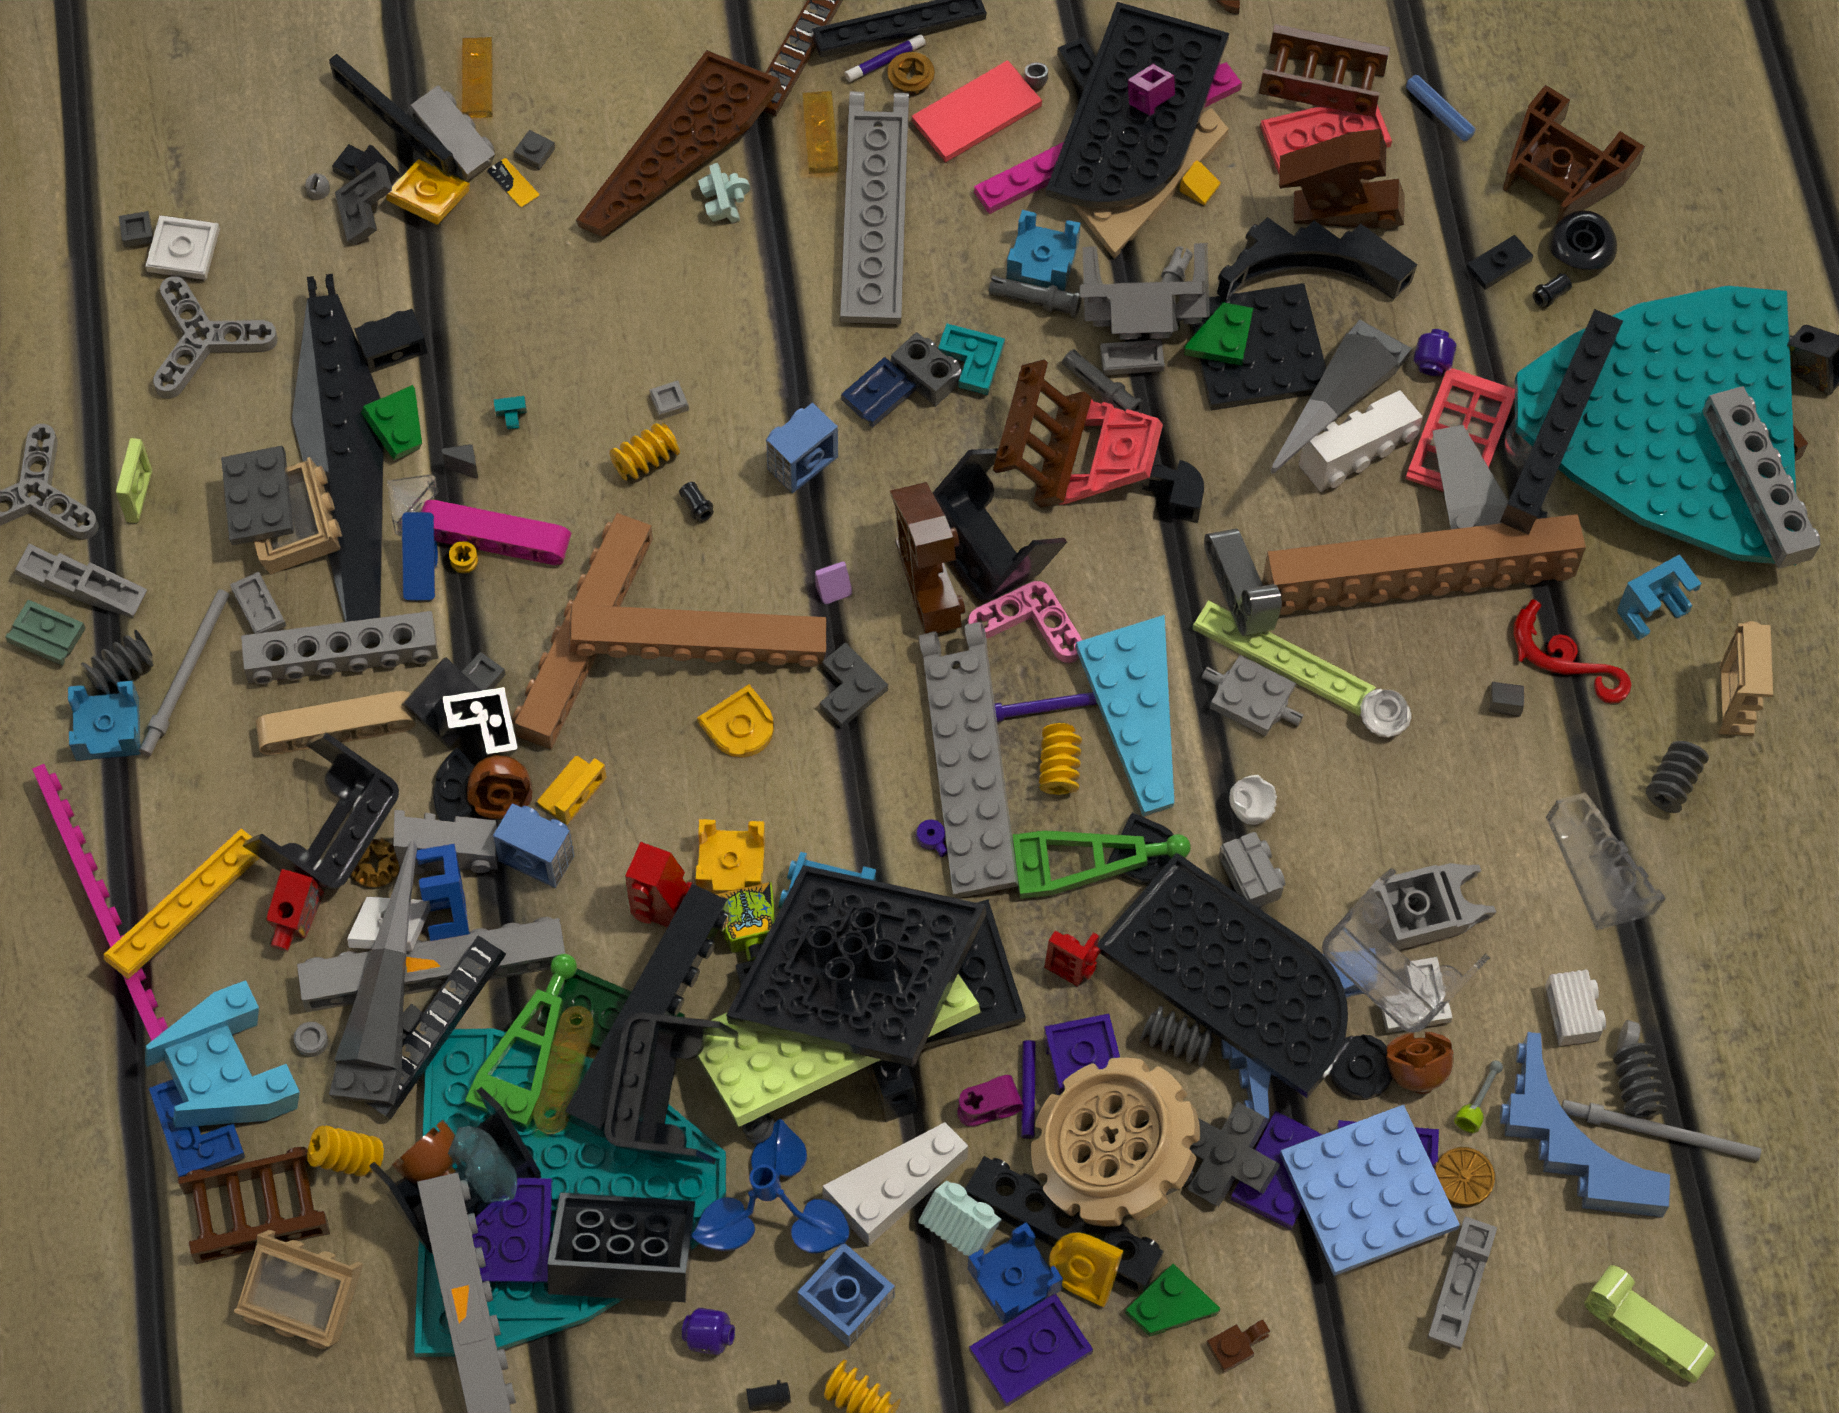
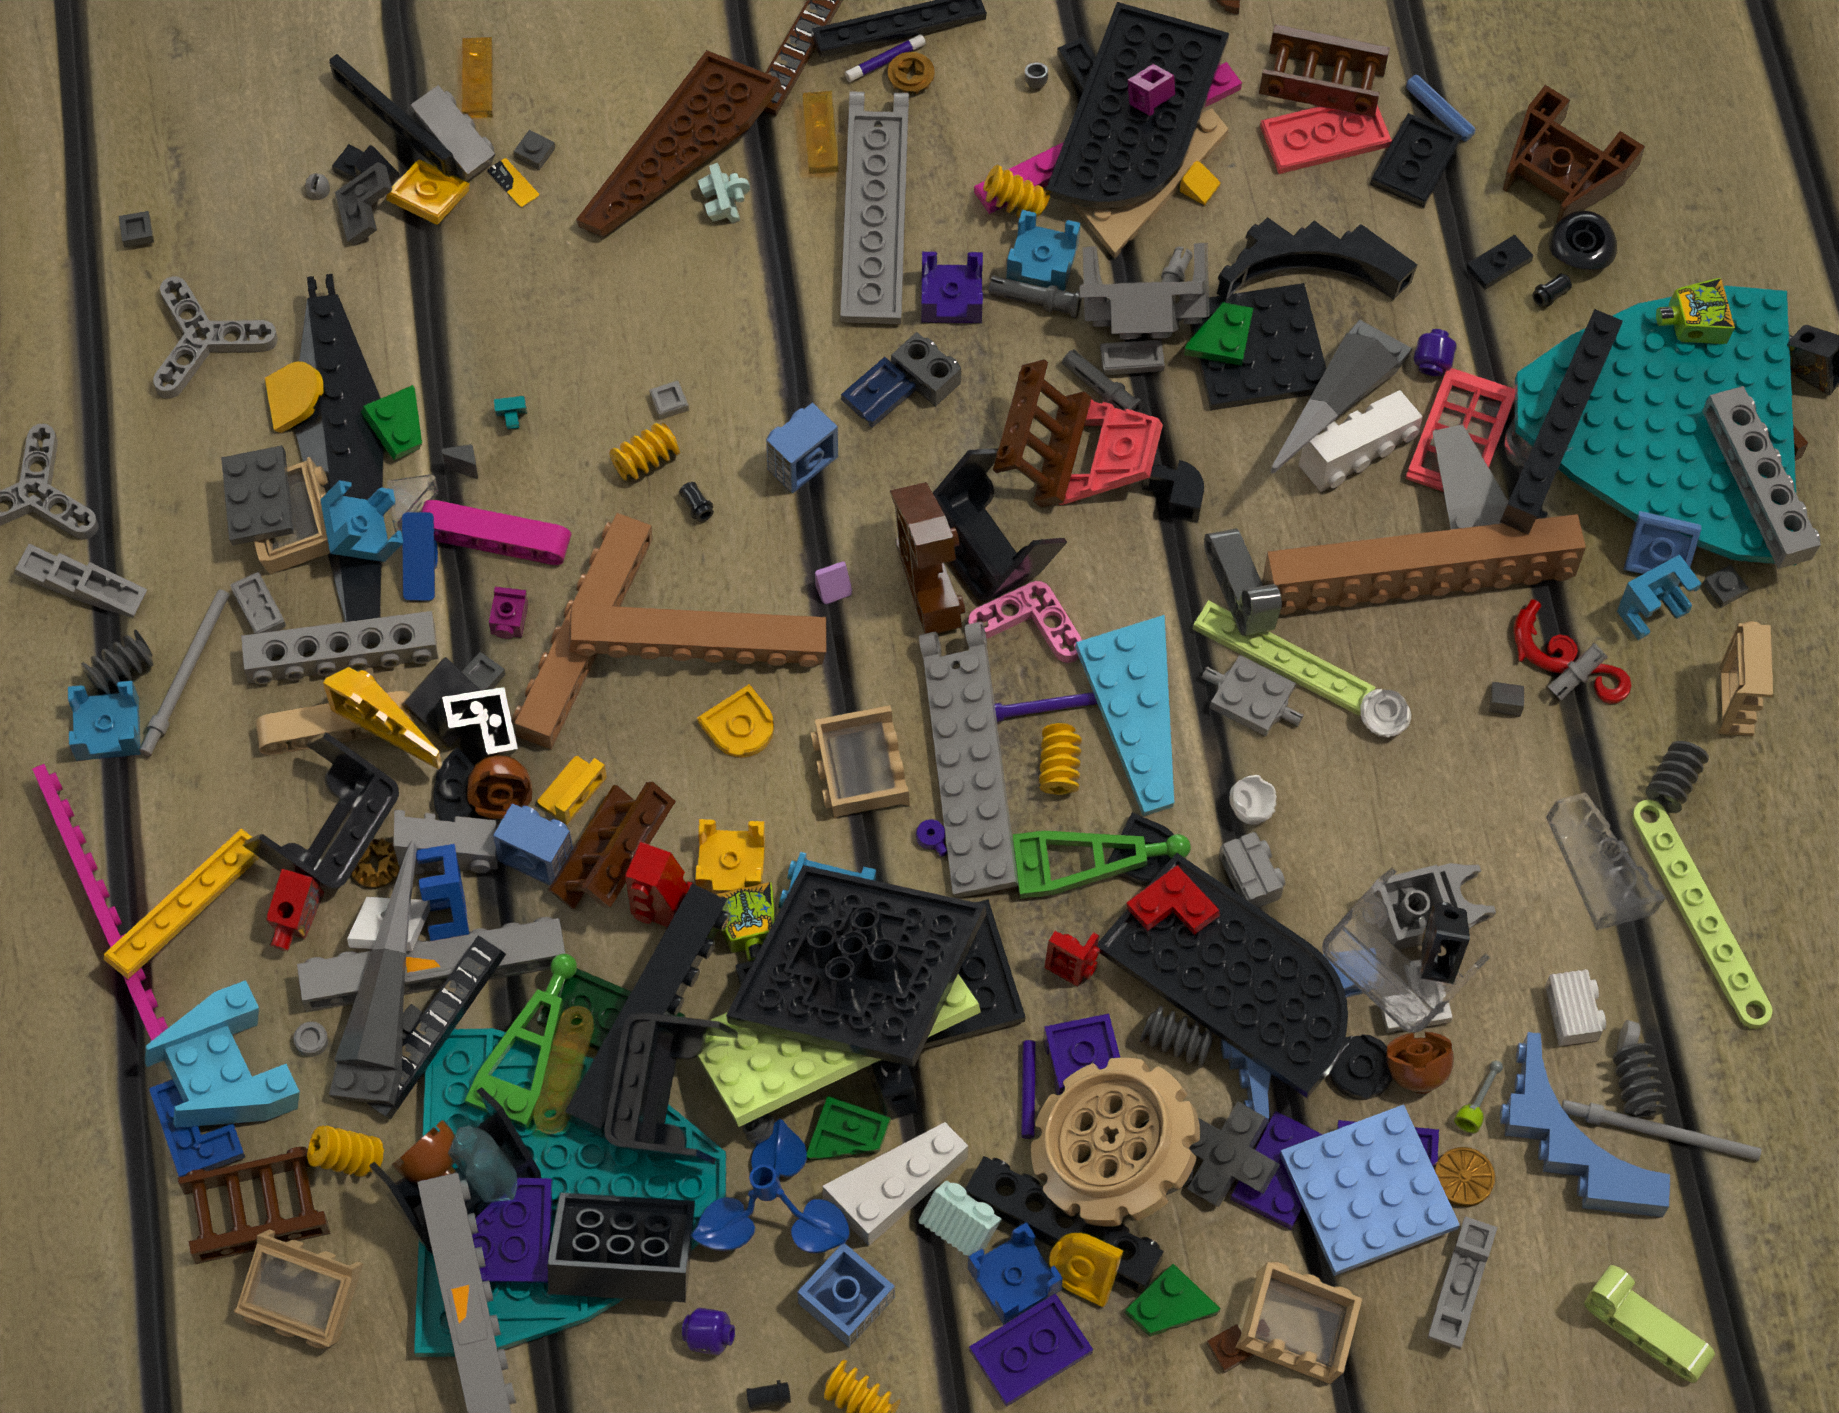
(45, 632): sand green plate -> none
(134, 480): yellowish green tile -> none
(182, 247): white plate -> none
(293, 394): none -> yellow tile
(357, 525): none -> dark azure panel
(366, 704): none -> yellow wedge
(391, 340): black brick -> none
(463, 547): yellow bush -> none
(515, 604): none -> magenta brick
(609, 844): none -> reddish brown fence
(847, 1131): none -> green wing
(857, 687): dark grey plate -> none
(860, 761): none -> window
(952, 291): none -> dark purple panel
(976, 111): coral tile -> none
(978, 351): teal plate -> none
(993, 1099): magenta piece -> none
(1014, 192): none -> yellow piece
(1176, 895): none -> red plate
(1300, 1322): none -> window
(1337, 182): reddish brown wedge -> none
(1416, 160): none -> black tile
(1445, 928): none -> black torso
(1577, 671): none -> light grey pin
(1657, 542): none -> medium blue plate
(1699, 313): none -> lime torso
(1701, 914): none -> yellowish green plate
(1725, 586): none -> dark grey plate

